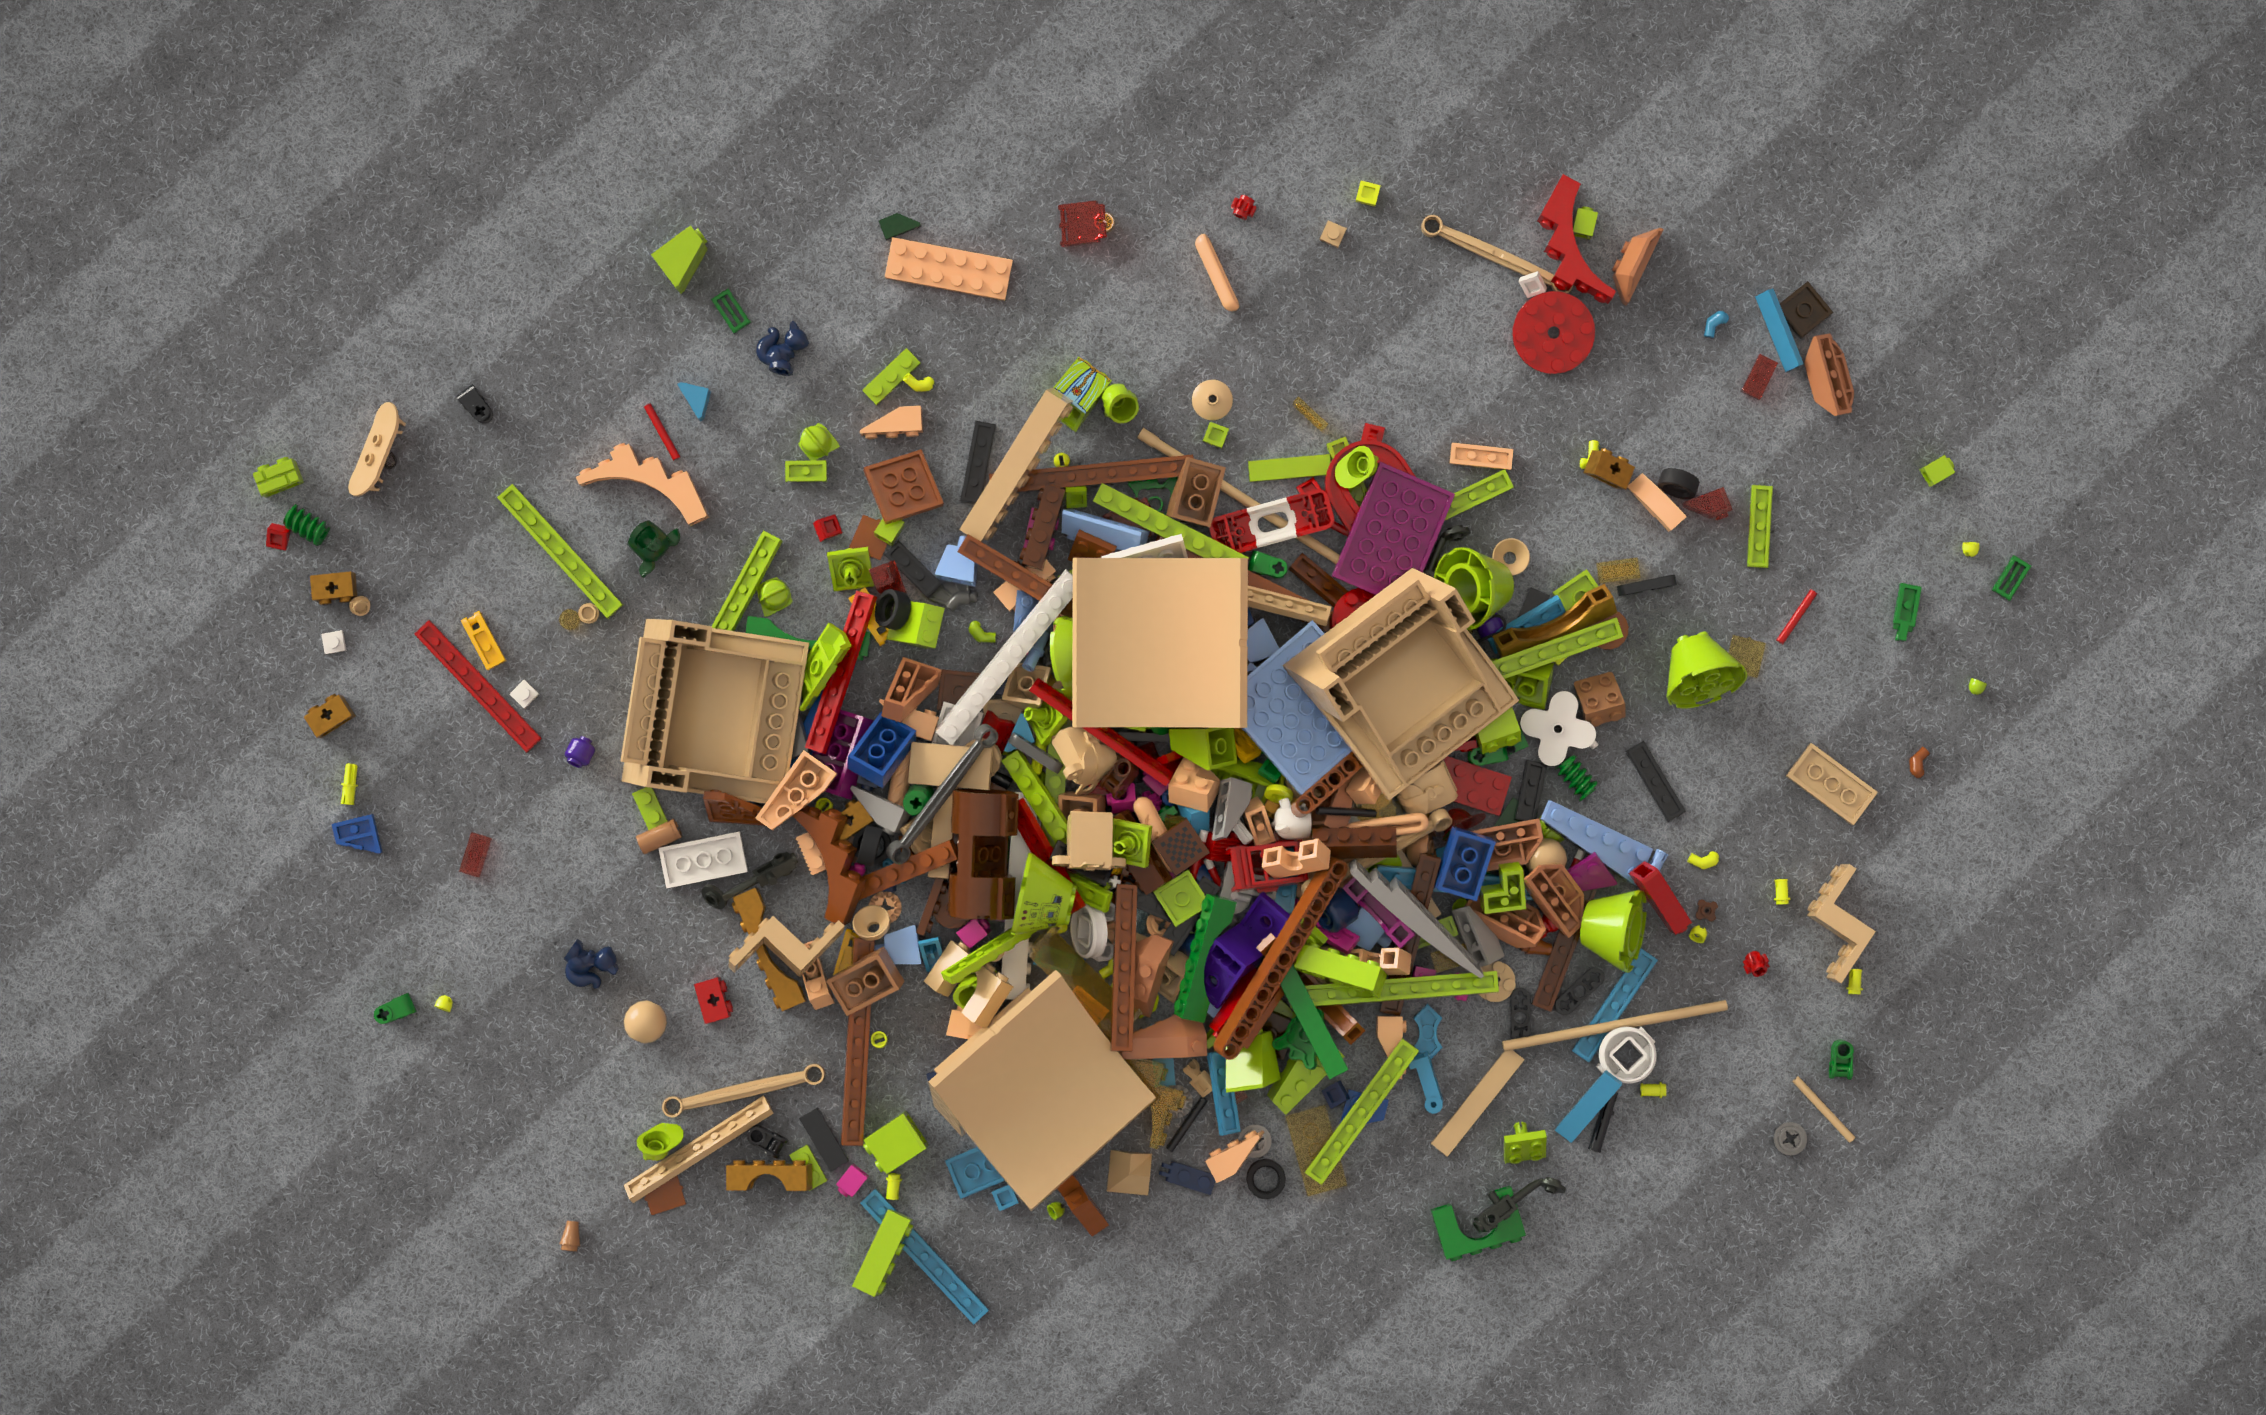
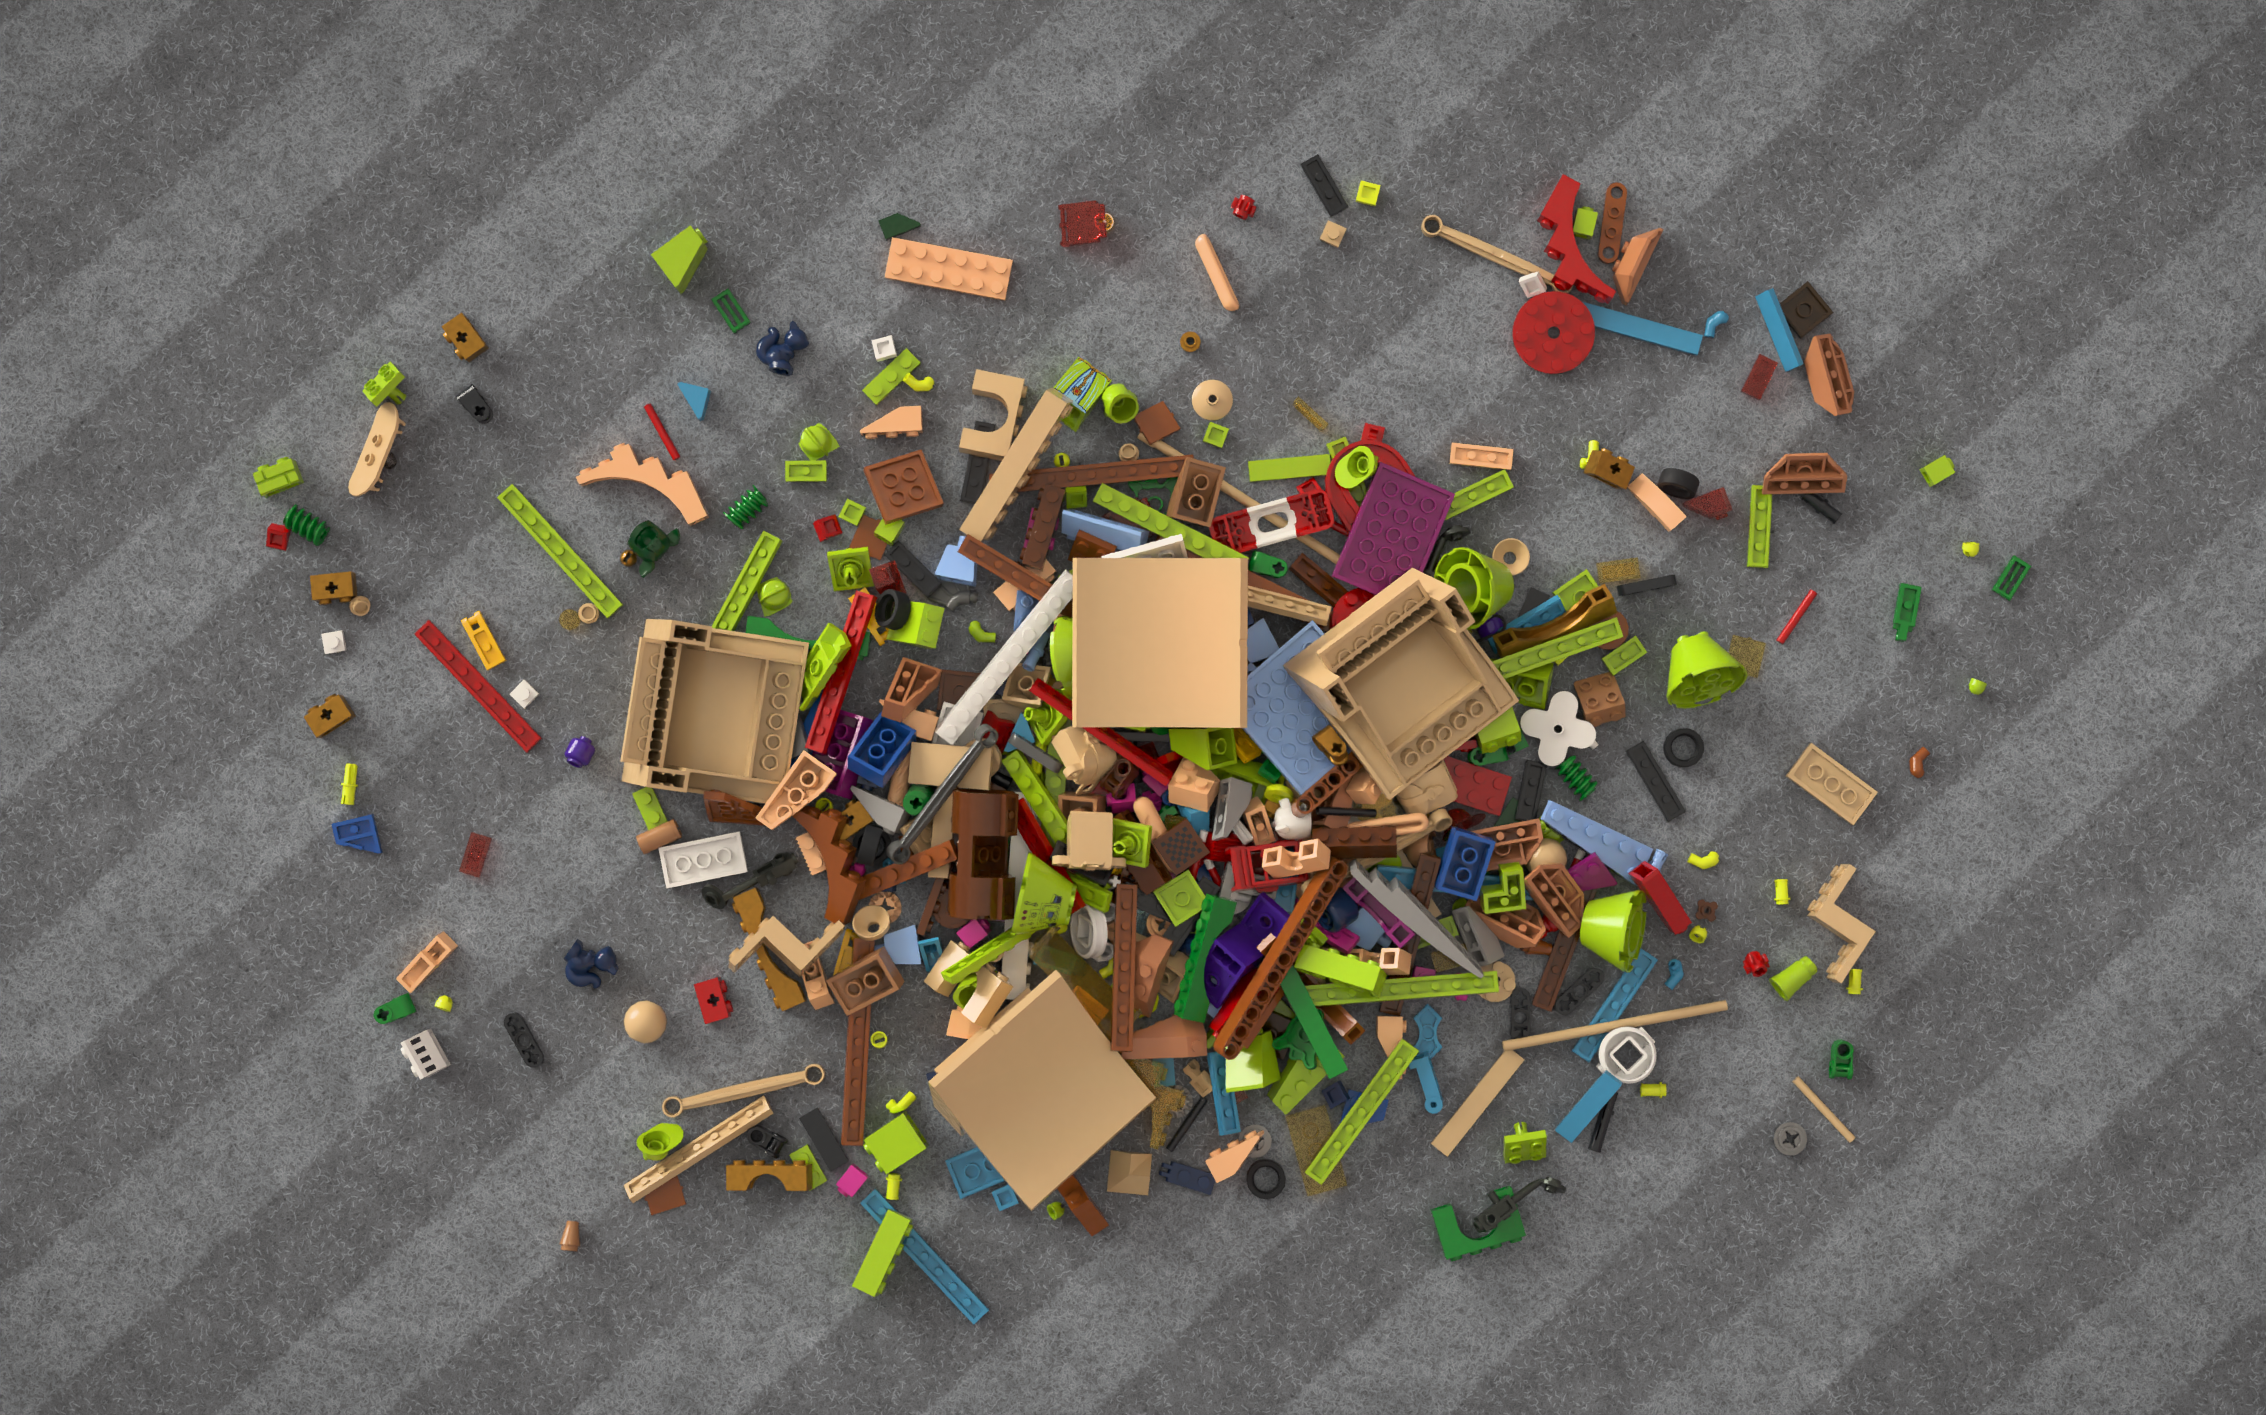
(385, 385): none -> lime plate
(424, 1054): none -> white slope
(426, 962): none -> light nougat slope
(461, 326): none -> pearl gold brick
(515, 1038): none -> black beam
(632, 559): none -> pearl gold hinge
(746, 508): none -> green piece
(852, 512): none -> lime plate
(884, 348): none -> white plate
(902, 1105): none -> neon yellow arm
(1008, 391): none -> tan arch
(1128, 452): none -> tan plate
(1156, 423): none -> dark orange piece
(1190, 348): none -> pearl gold plate
(1324, 185): none -> black tile
(1331, 745): none -> pearl gold piece
(1612, 223): none -> dark orange plate
(1624, 655): none -> lime plate
(1645, 329): none -> dark azure tile
(1667, 746): none -> black tyre
(1676, 973): none -> dark azure arm
(1793, 977): none -> lime plant
(1805, 474): none -> nougat wedge
(1822, 506): none -> black pin

